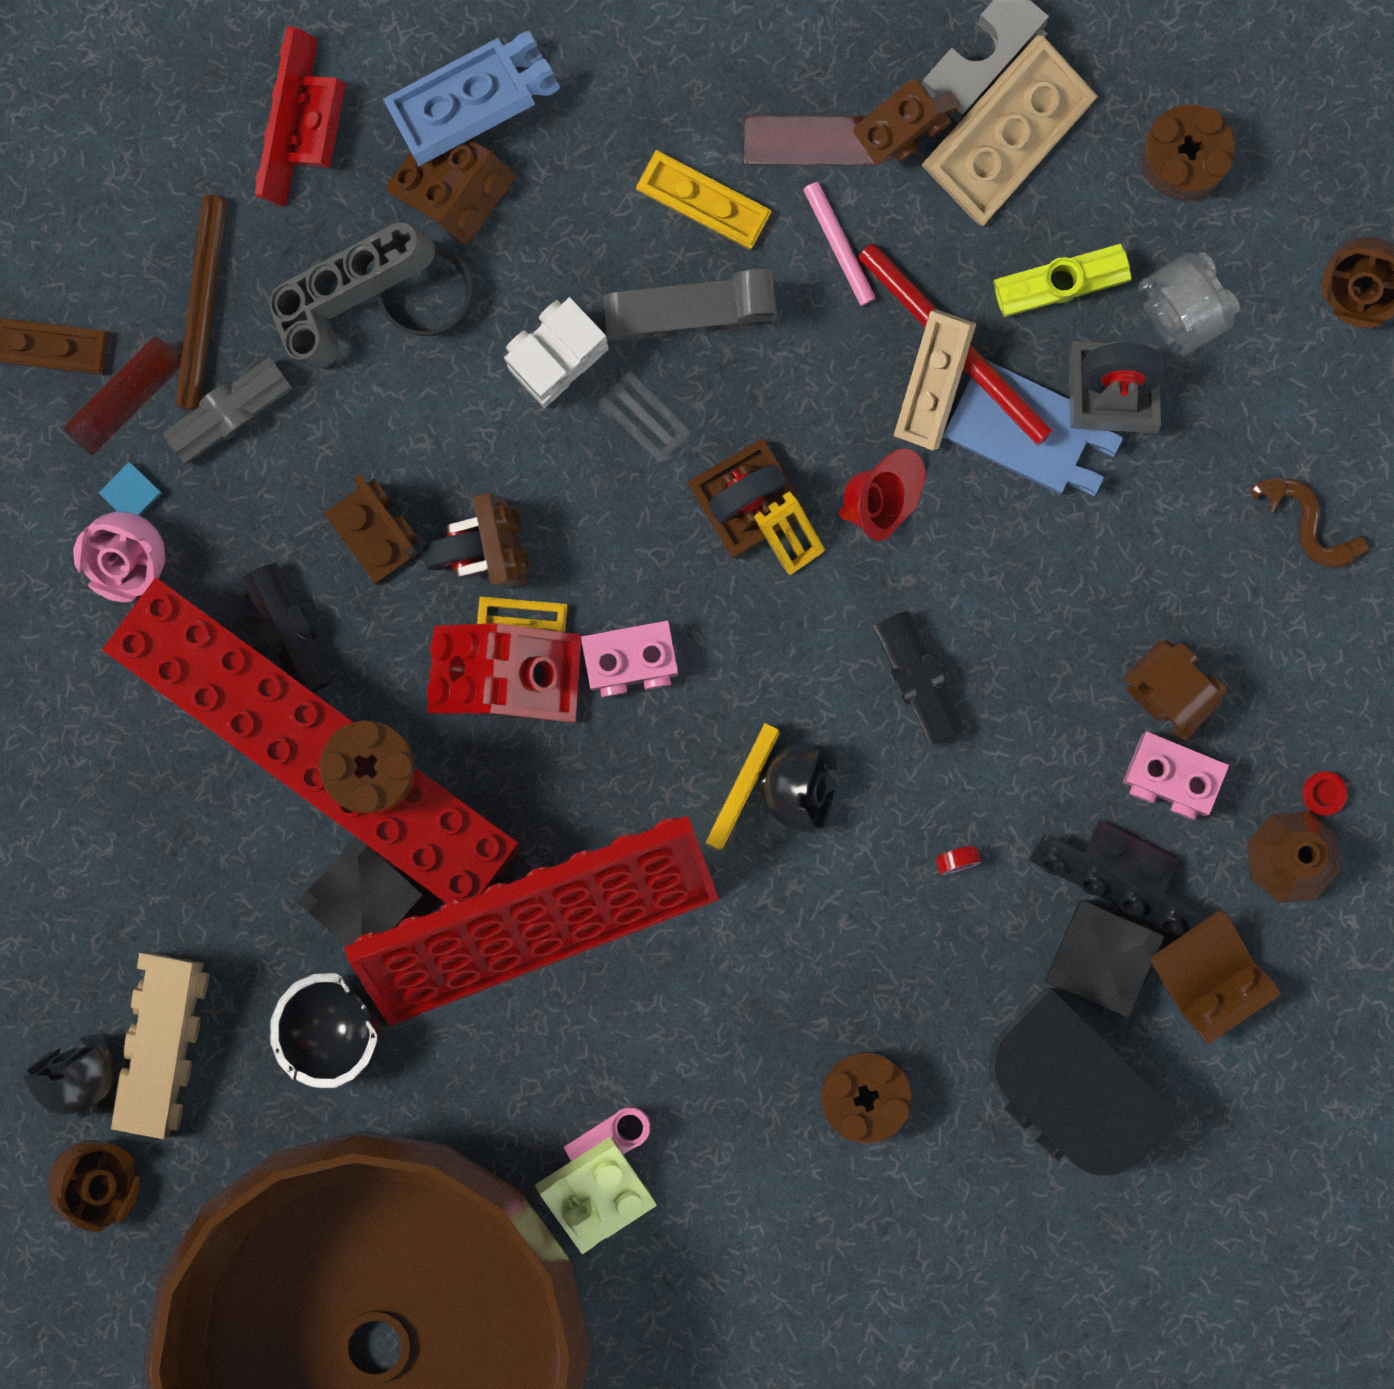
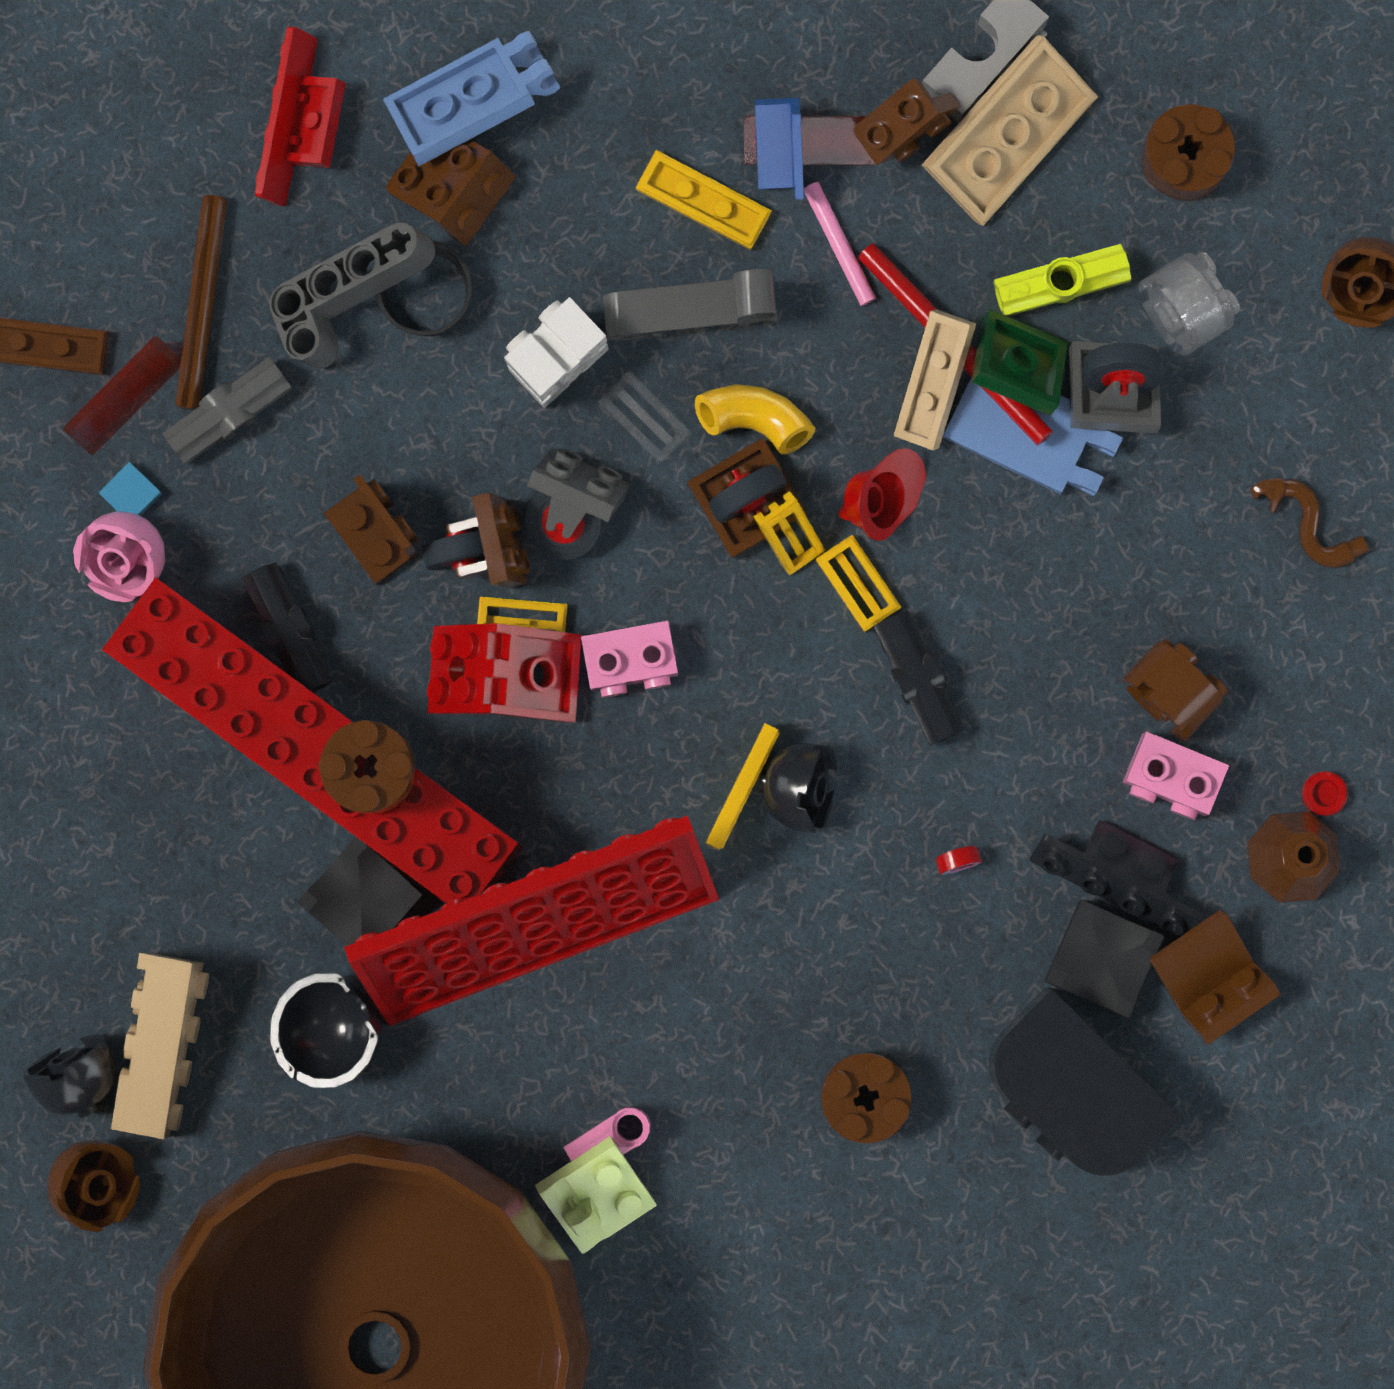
(571, 503): none -> dark grey plate
(756, 410): none -> yellow cylinder
(779, 144): none -> panel
(878, 614): none -> yellow tile
(1020, 362): none -> dark green plate

